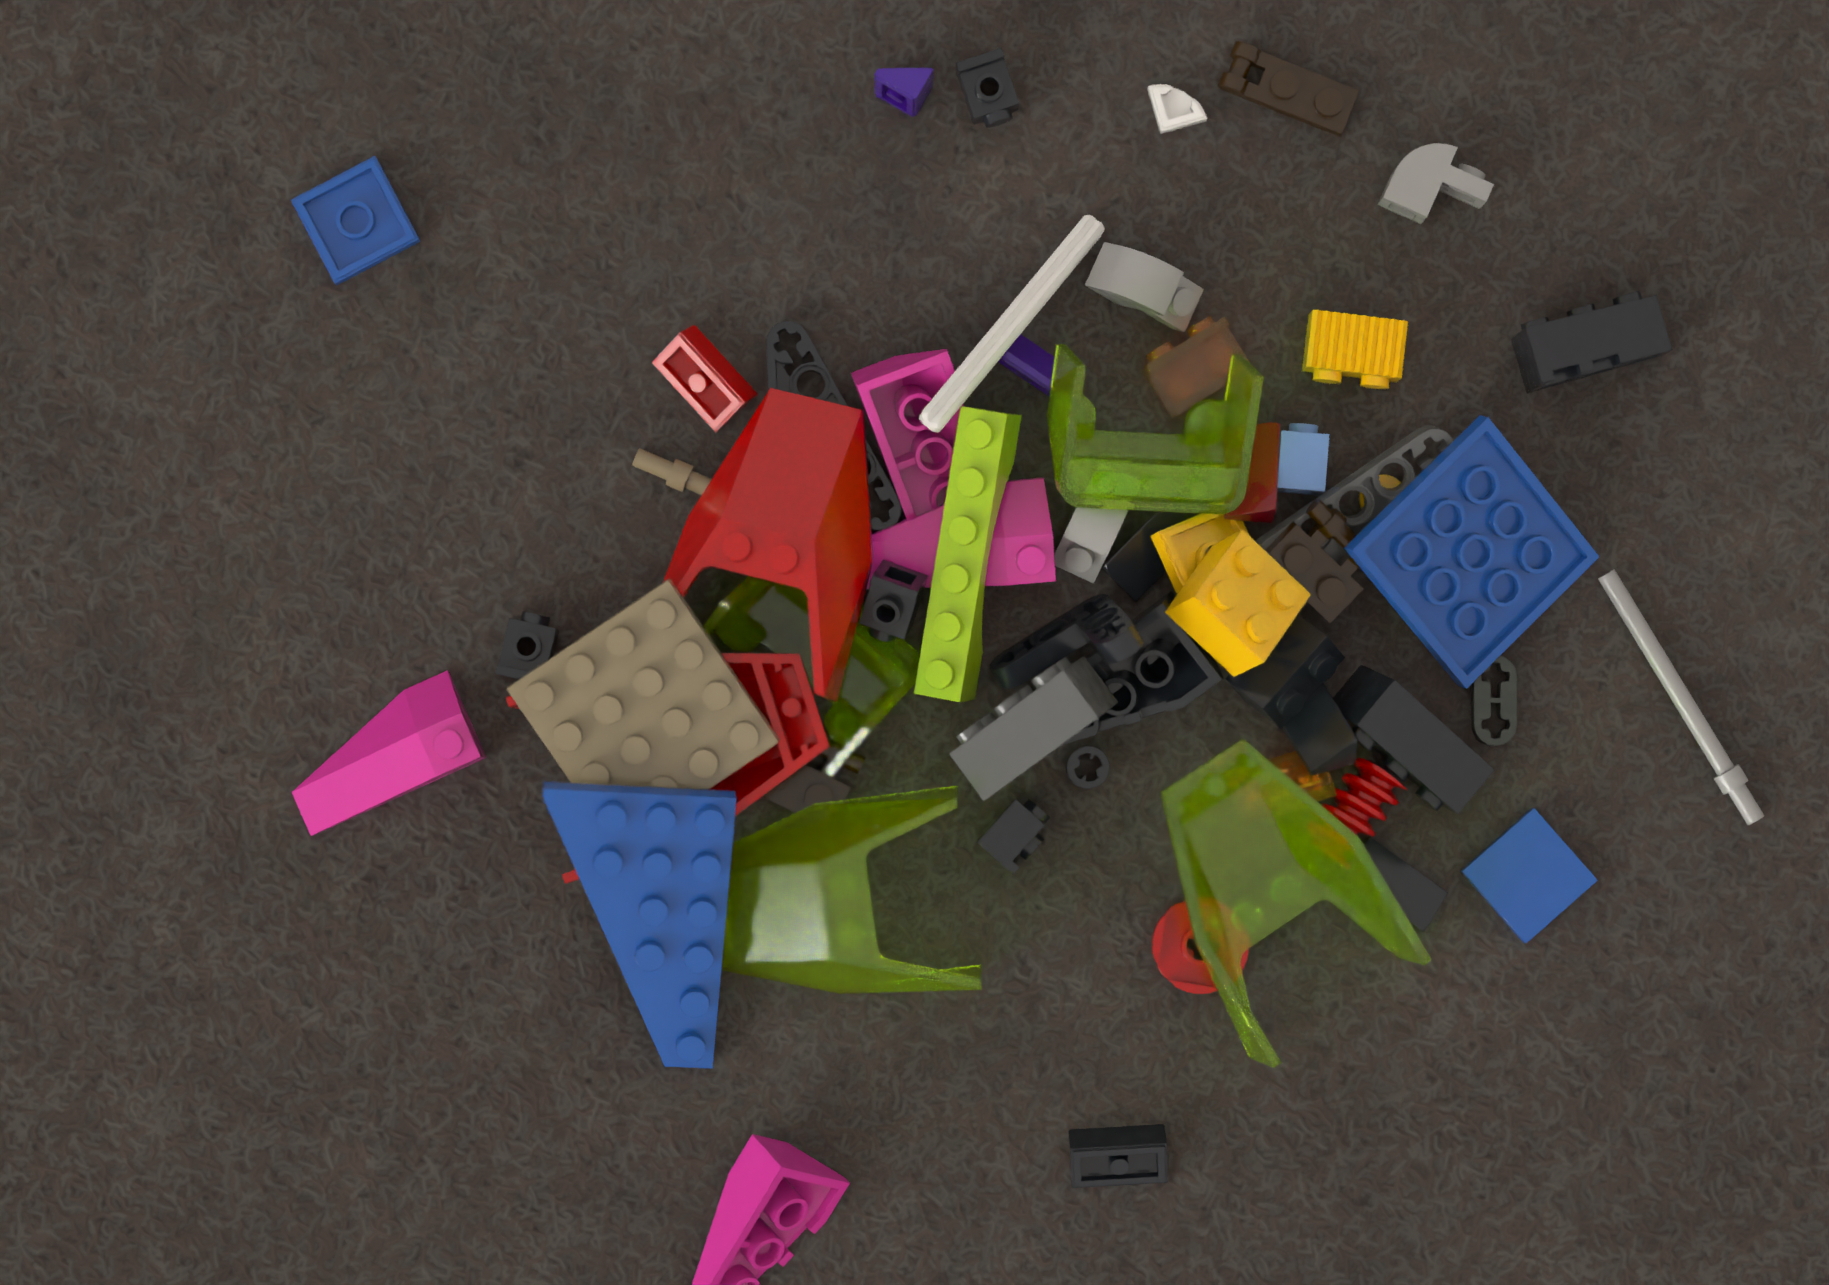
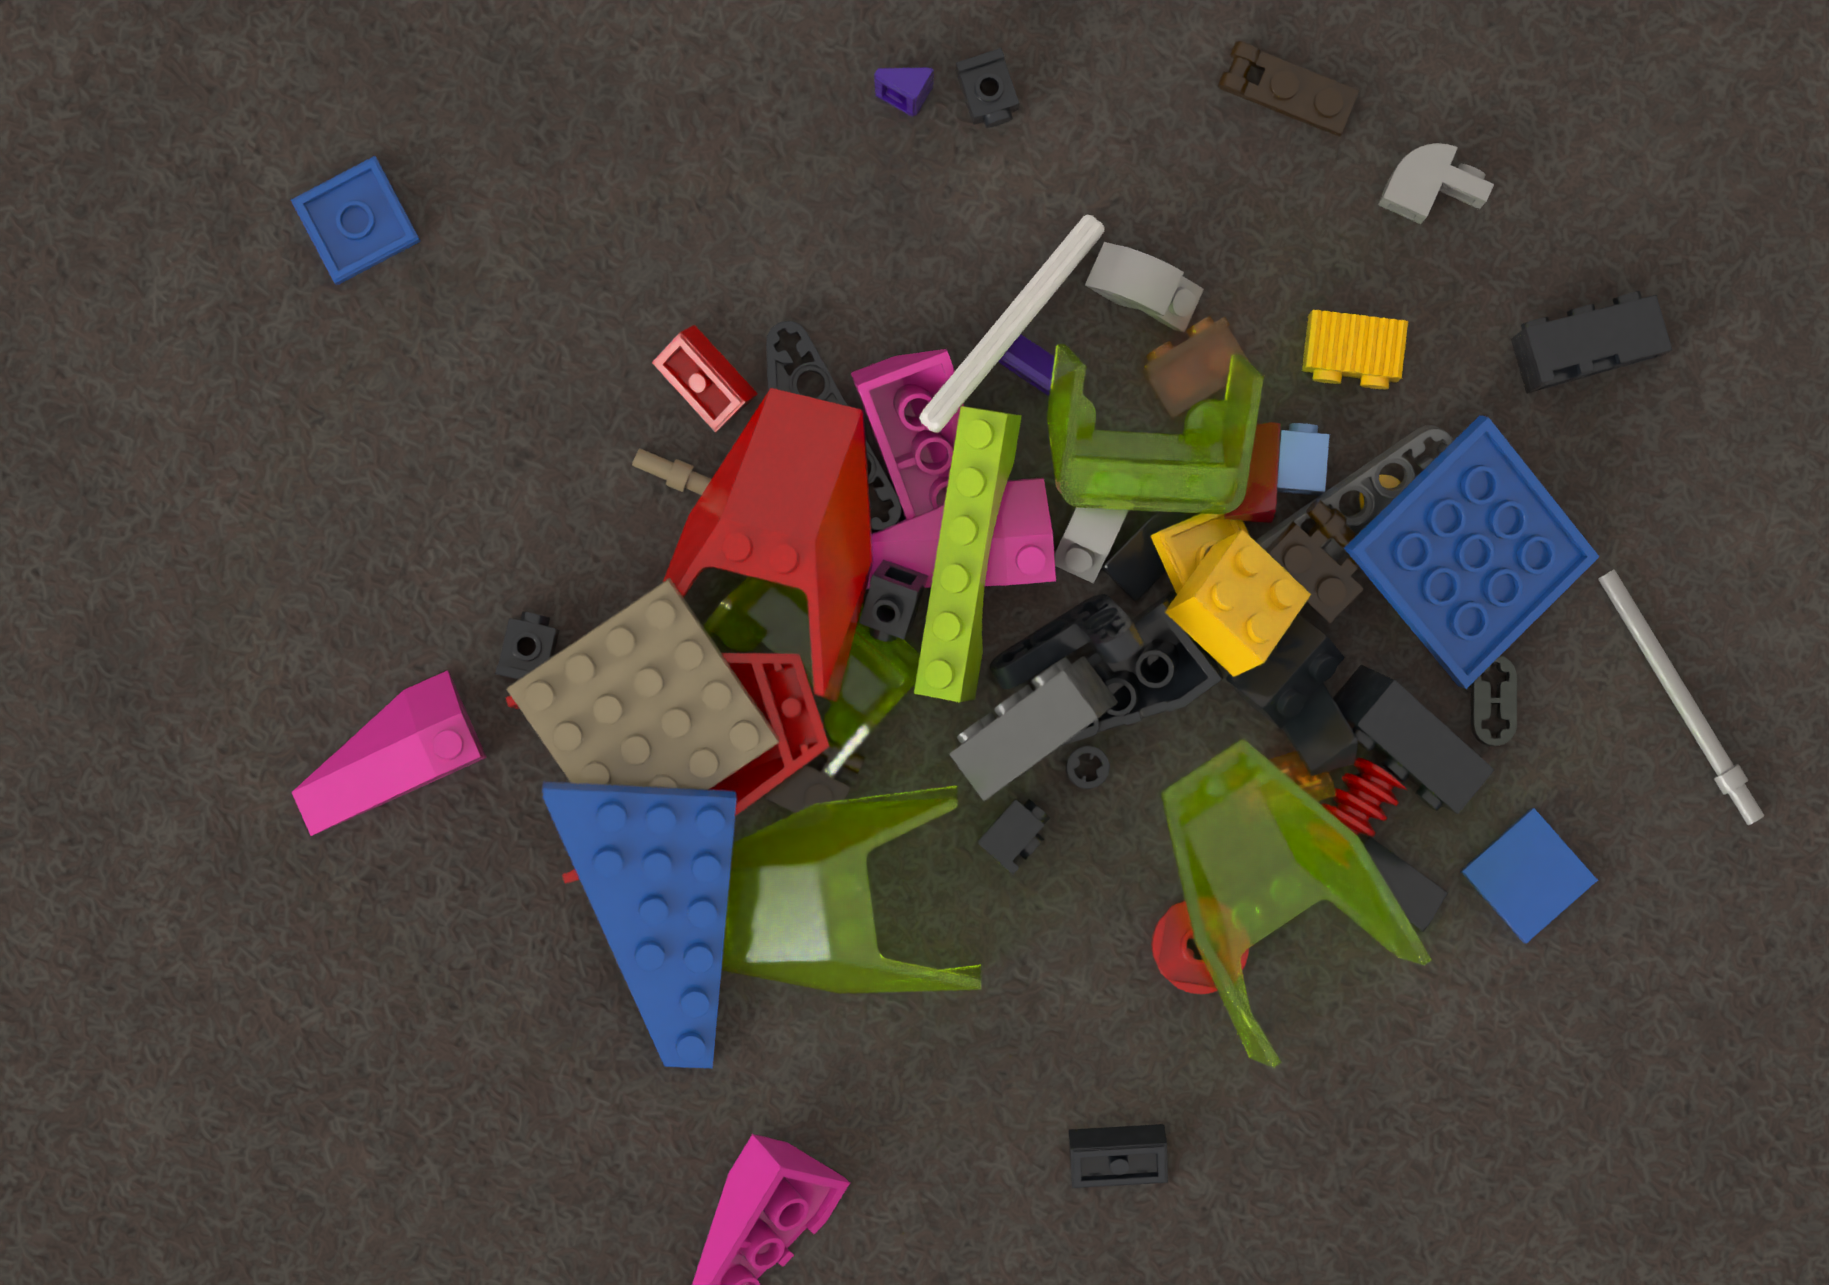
(1174, 108): white tile -> none

